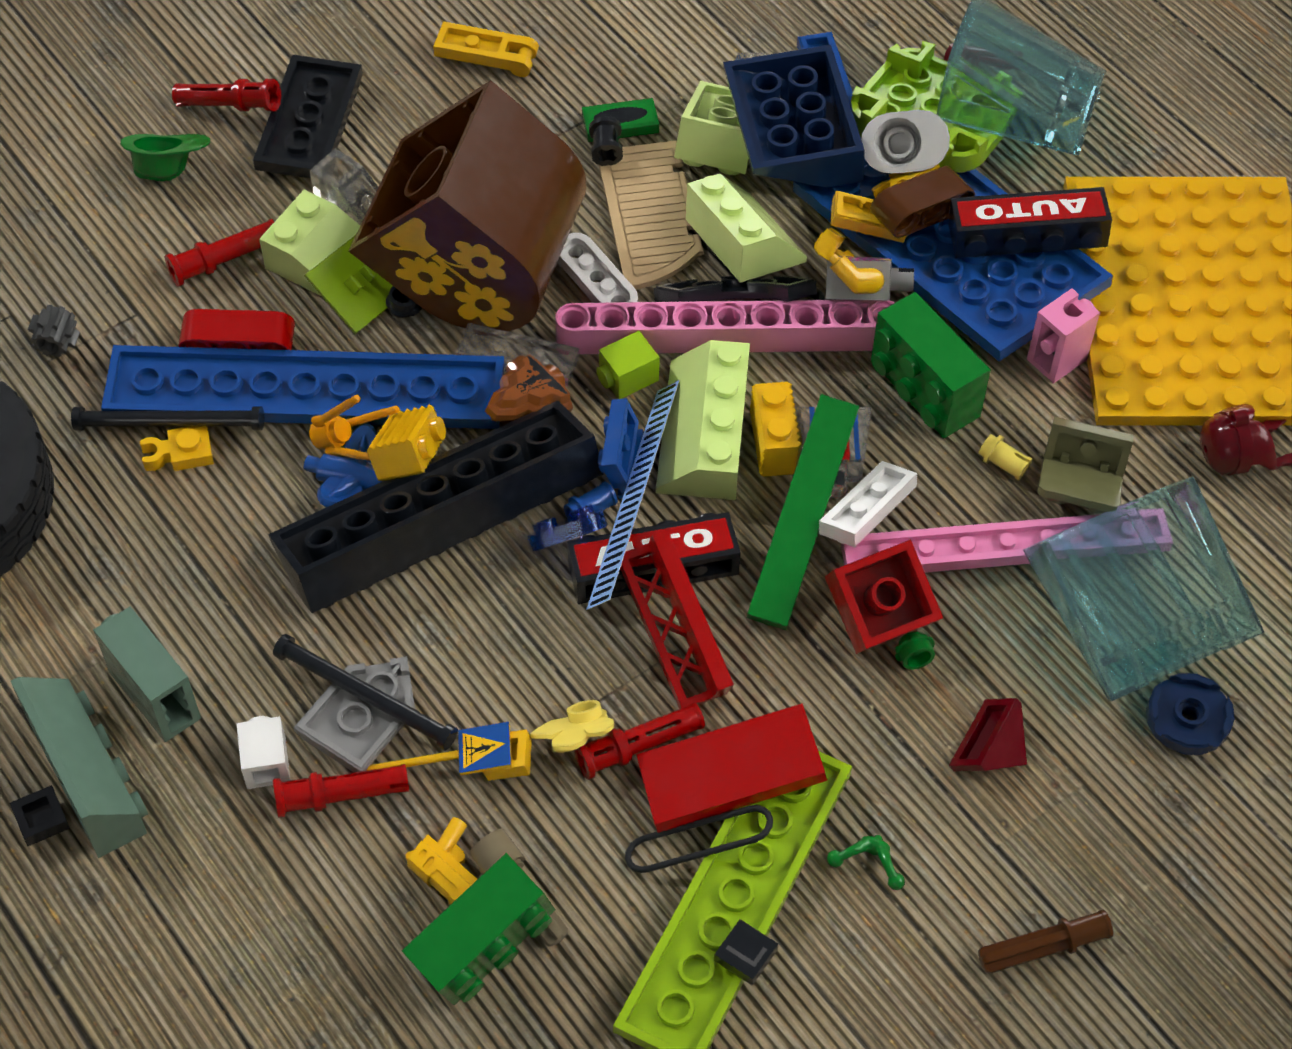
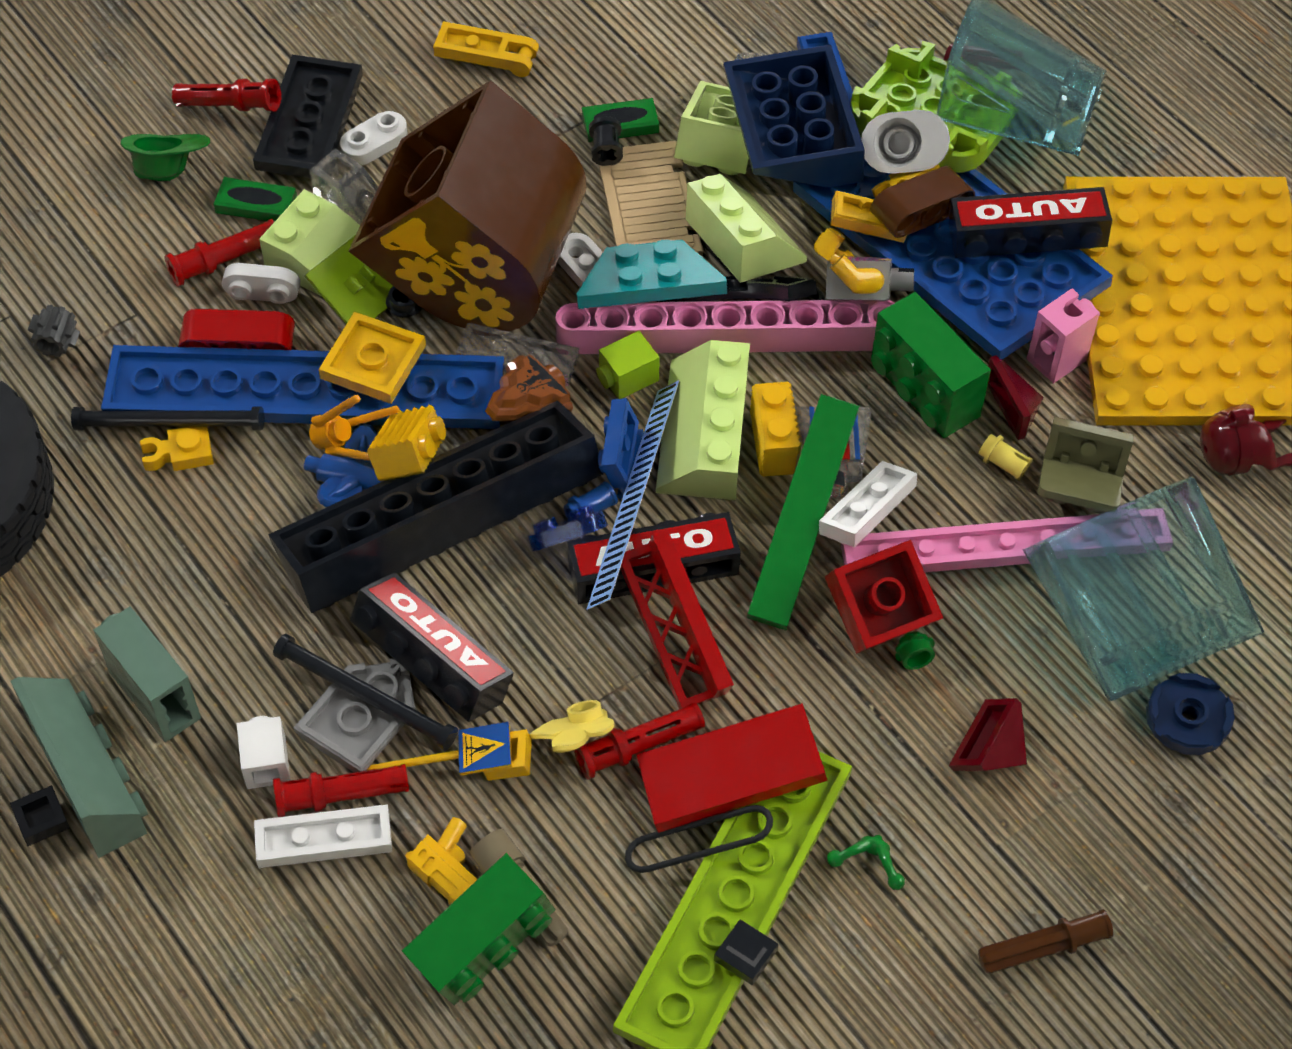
(253, 199): none -> green tile
(260, 282): none -> white plate
(322, 836): none -> white plate
(372, 357): none -> yellow plate
(376, 135): none -> white plate
(431, 646): none -> black brick
(649, 274): none -> teal wing
(1014, 396): none -> dark red slope

